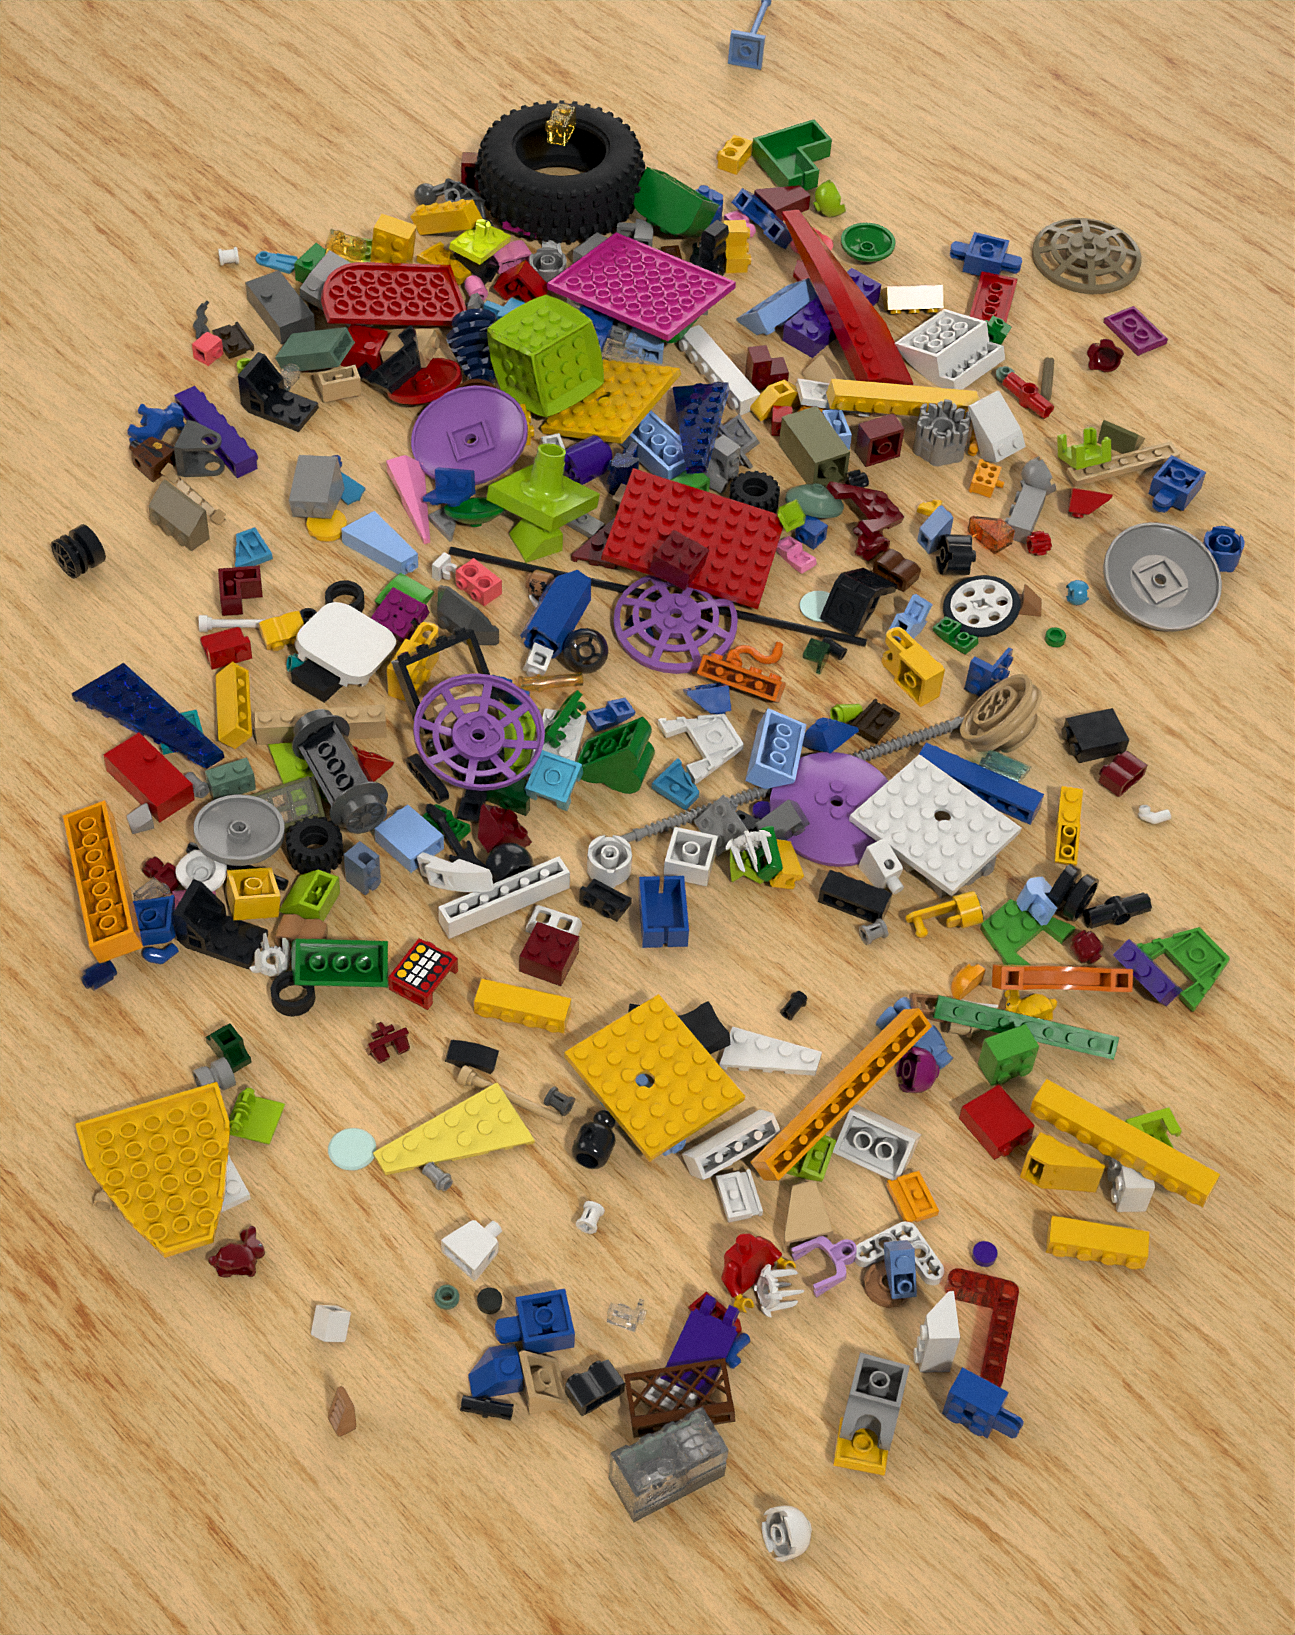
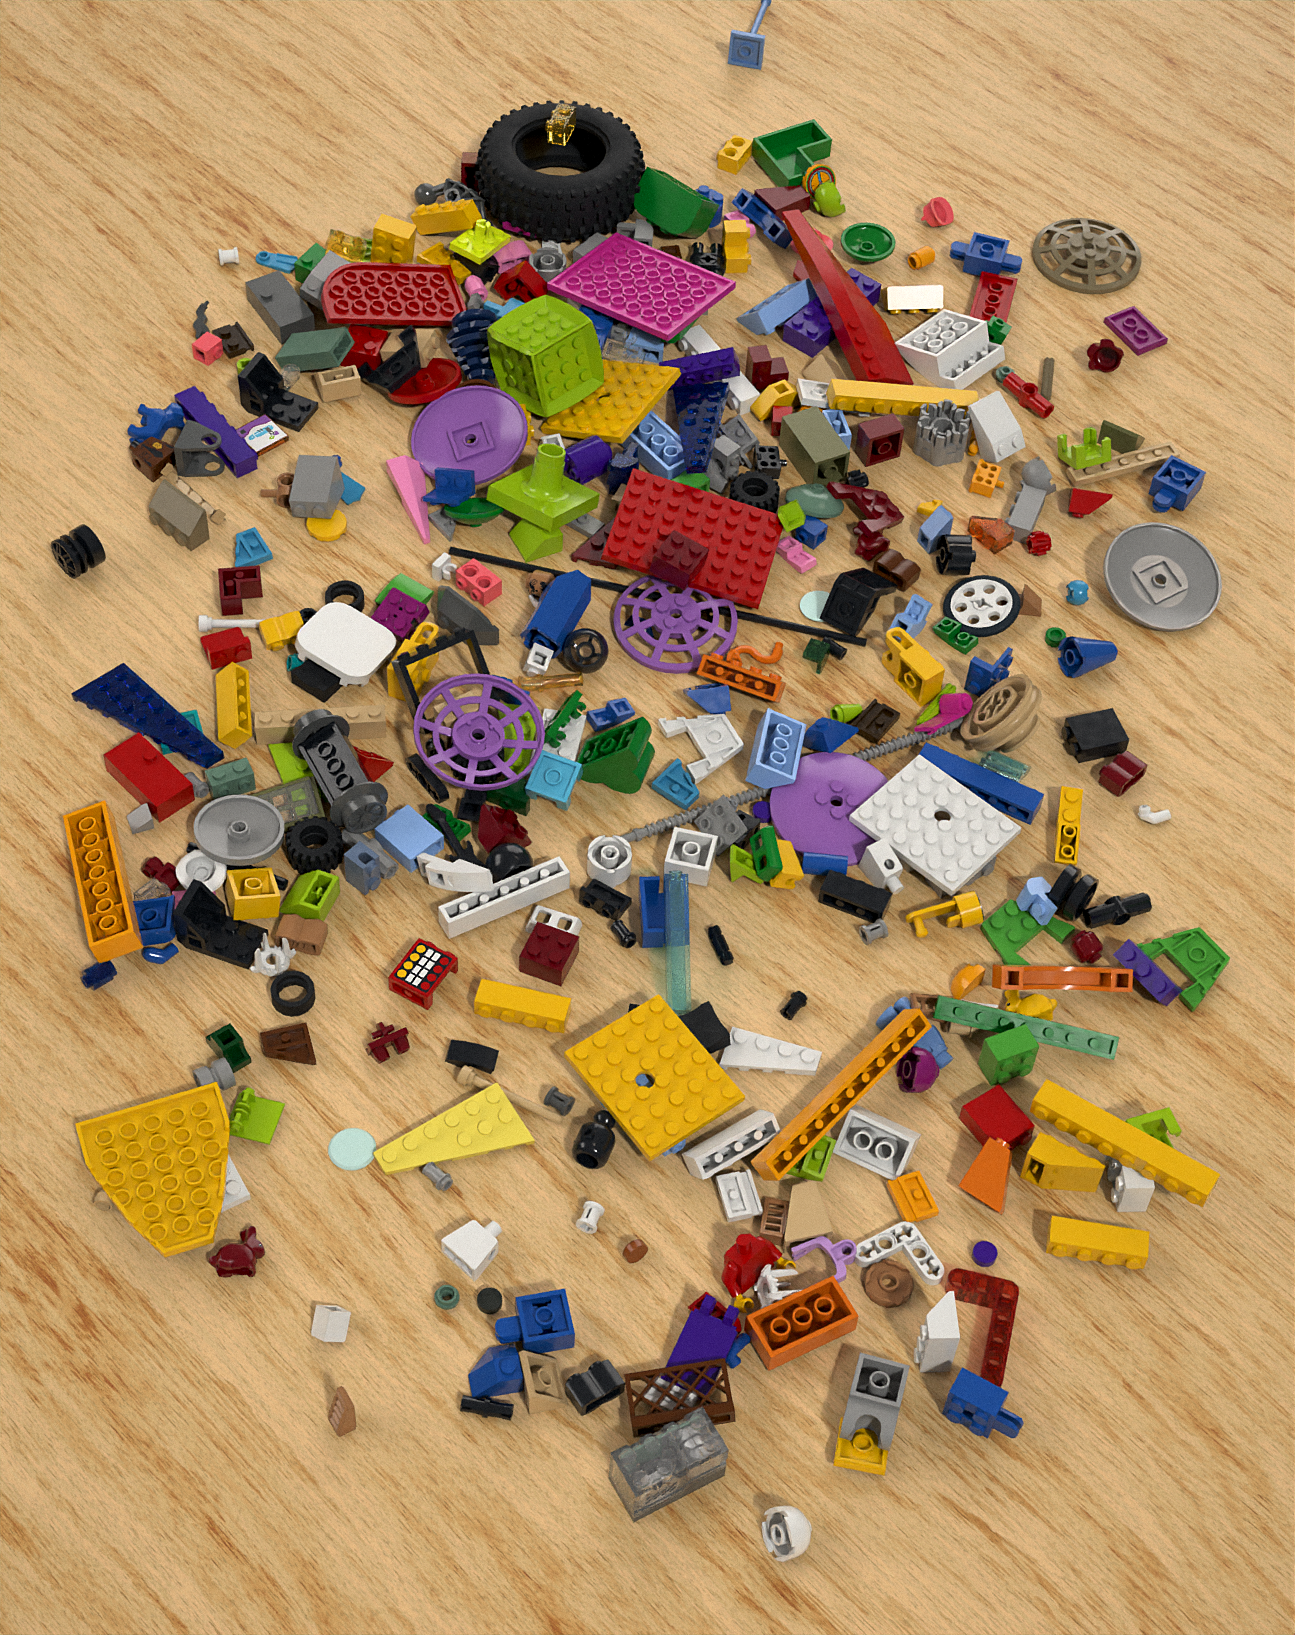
(262, 434): none -> tile
(283, 490): none -> medium nougat piece
(289, 1044): none -> reddish brown wing
(339, 963): green slope -> none
(380, 543): light blue slope -> none
(387, 865): none -> light grey piece
(625, 1317): clear bracket -> none
(626, 938): none -> black pin
(635, 1251): none -> dark orange tile
(677, 942): none -> clear light blue brick
(705, 367): none -> dark purple brick
(713, 242): black brick -> none
(720, 945): none -> black axle
(747, 842): white piece -> none
(768, 460): none -> black piece
(774, 1236): none -> medium nougat slope
(786, 819): dark grey brick -> none
(801, 1323): none -> orange brick
(816, 176): none -> tile
(821, 863): none -> blue pin
(900, 1269): medium blue slope -> none
(921, 257): none -> light orange brick
(933, 709): none -> lime axle
(938, 212): none -> coral piece
(951, 707): none -> dark pink door
(989, 1175): none -> orange slope
(1084, 655): none -> blue cone
(1225, 547): blue brick -> none

